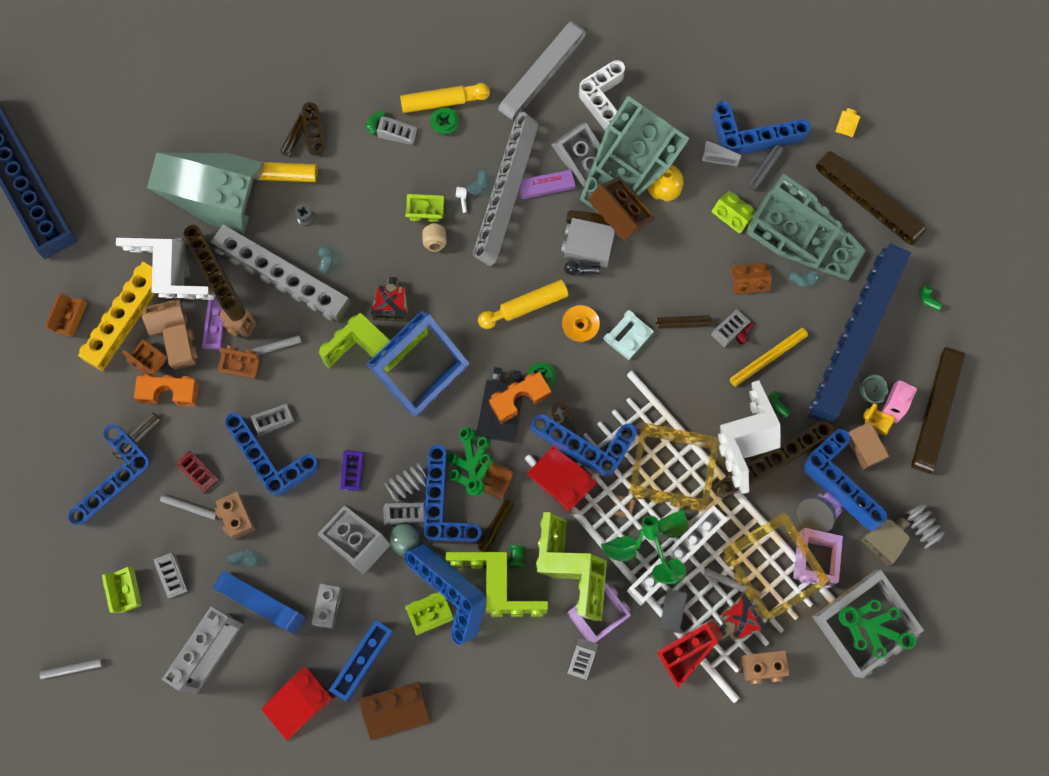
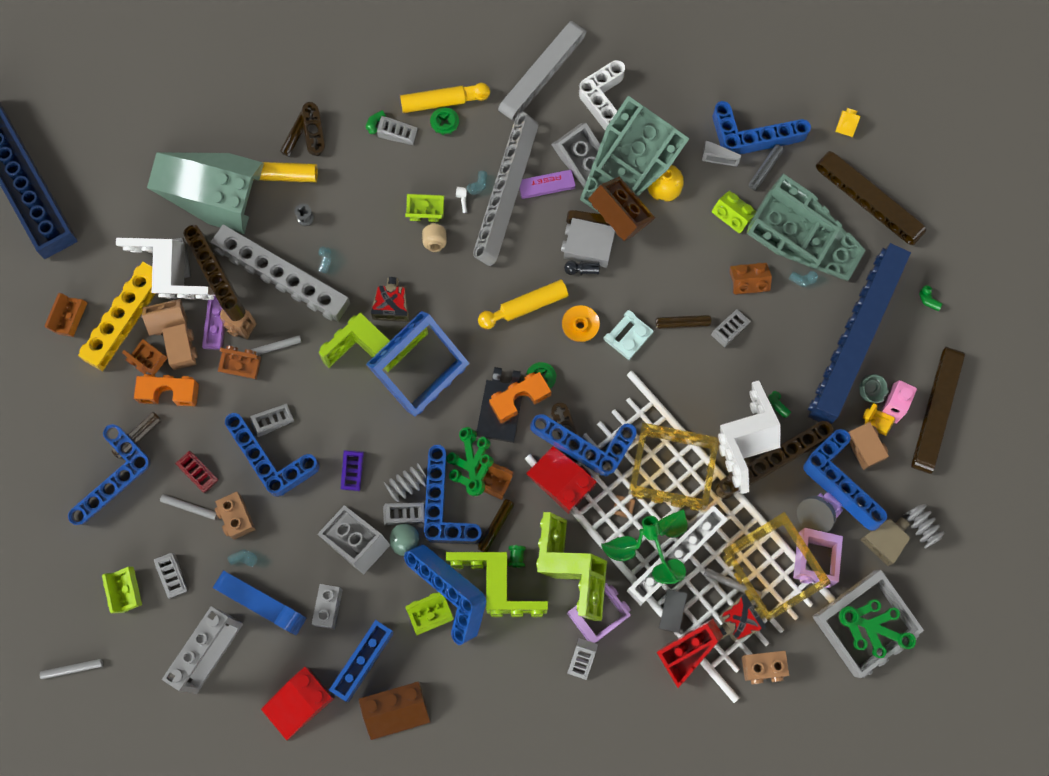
(742, 337): dark red hand -> none
(768, 357): yellow axle -> none

